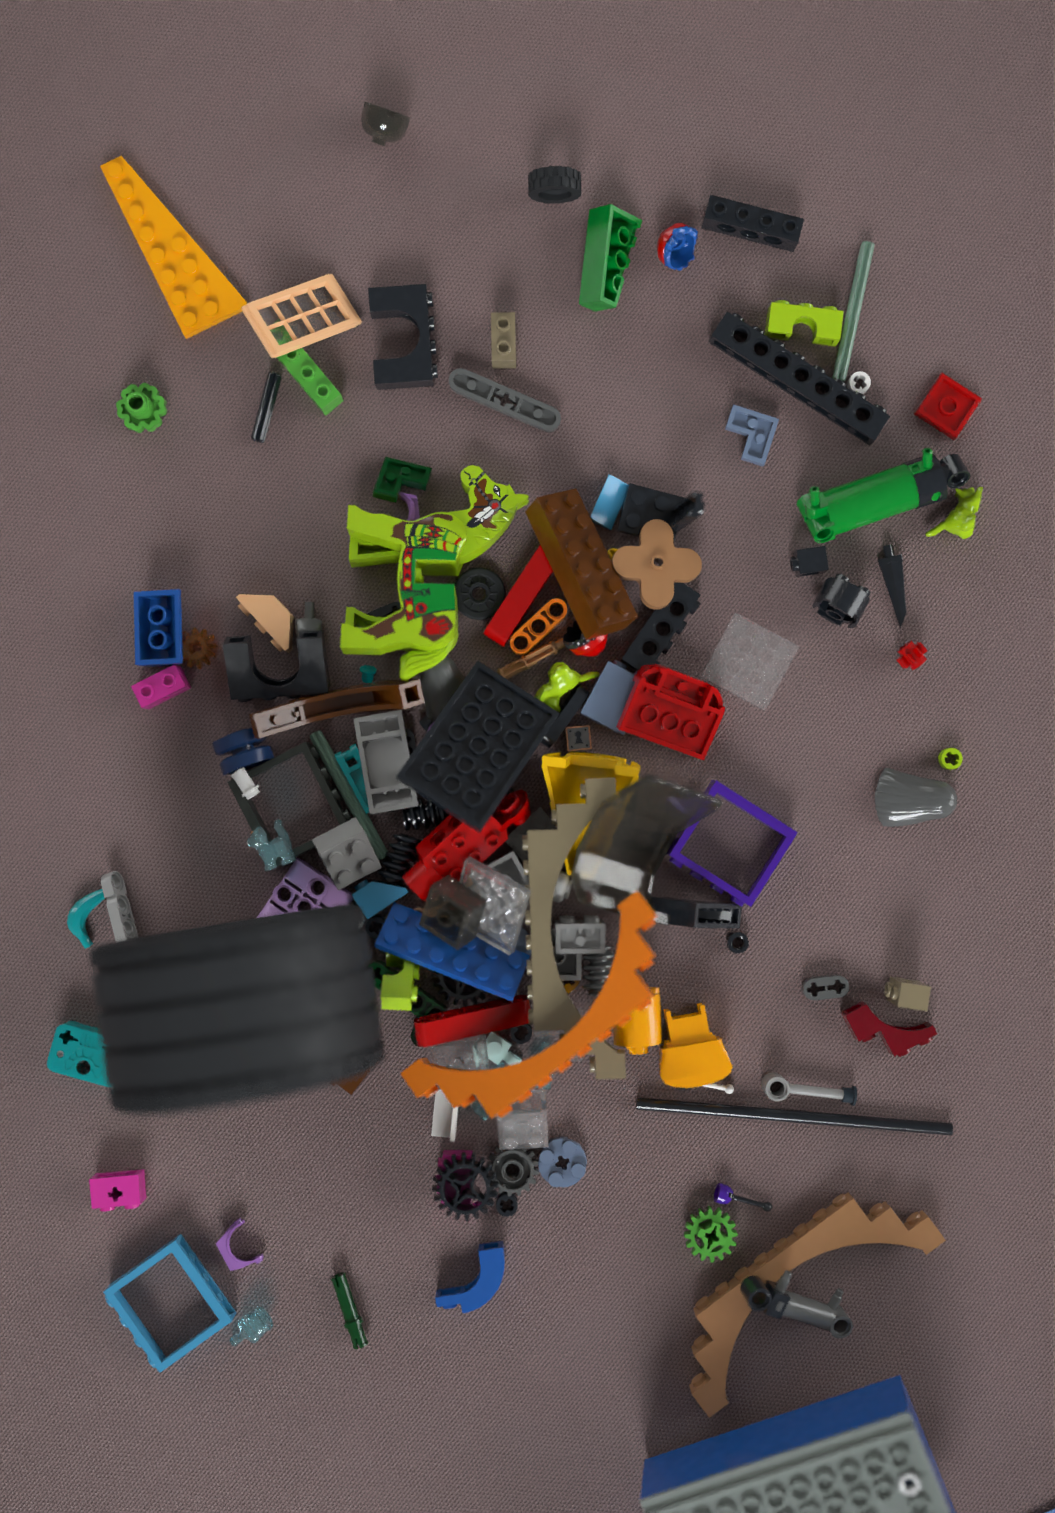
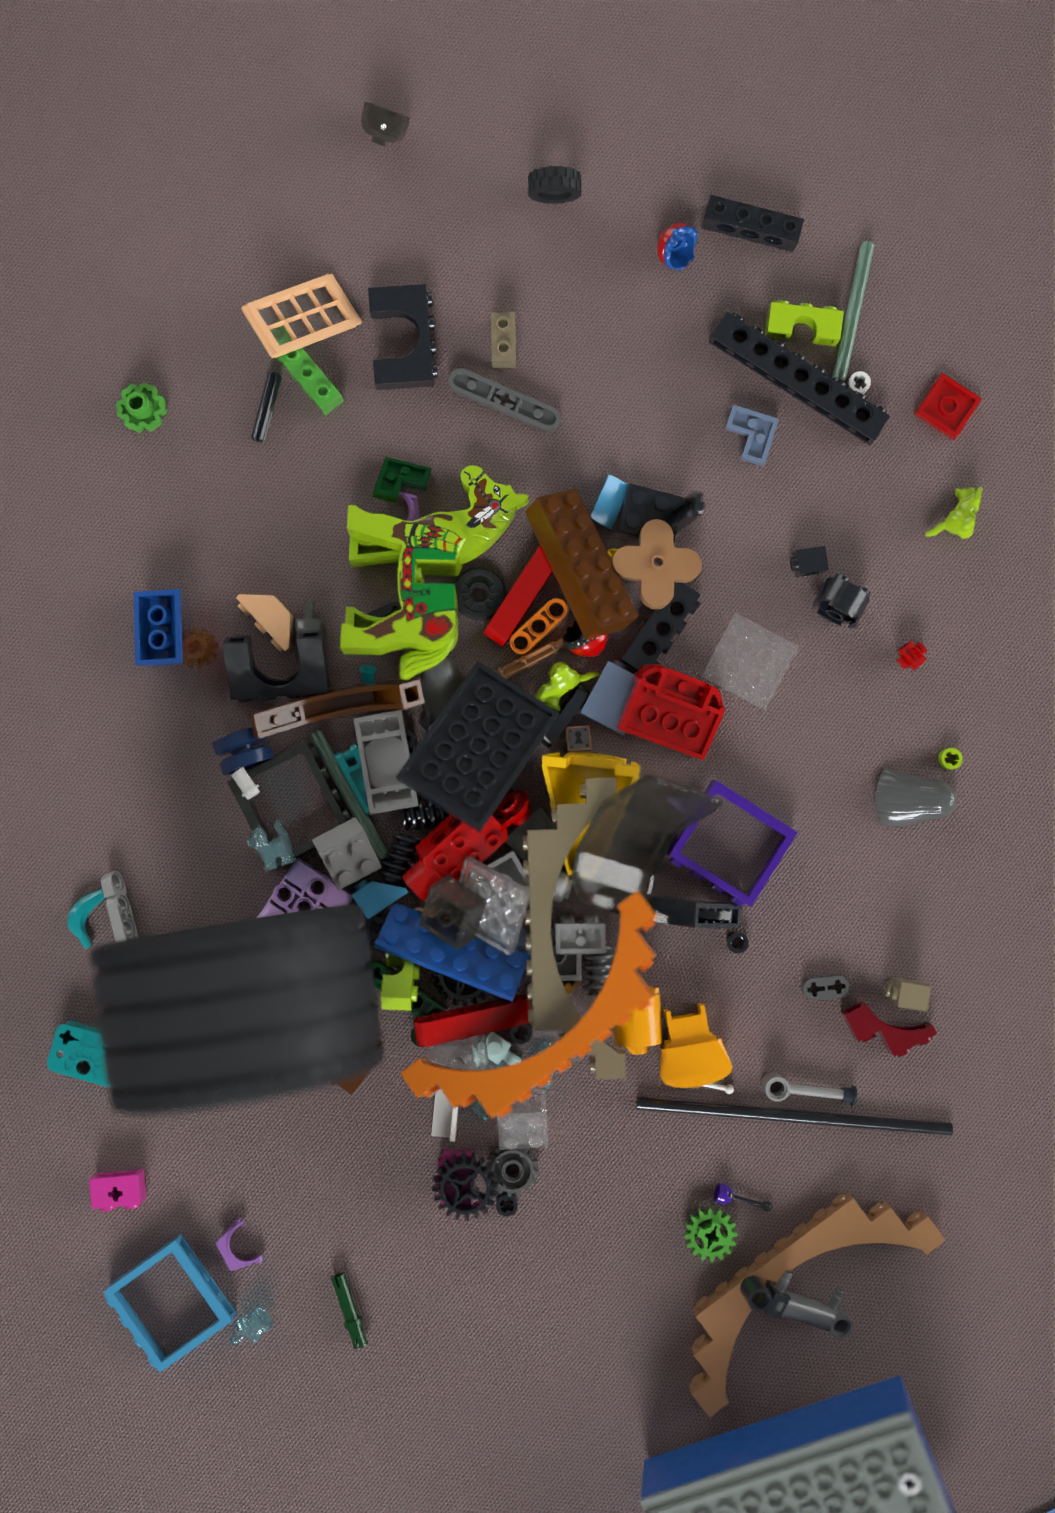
(161, 687): dark pink brick -> none
(186, 275): light orange wing -> none
(482, 1287): blue arch -> none
(574, 1169): sand blue plate -> none
(606, 256): green wedge -> none
(881, 495): green piece -> none
(893, 575): black bar -> none

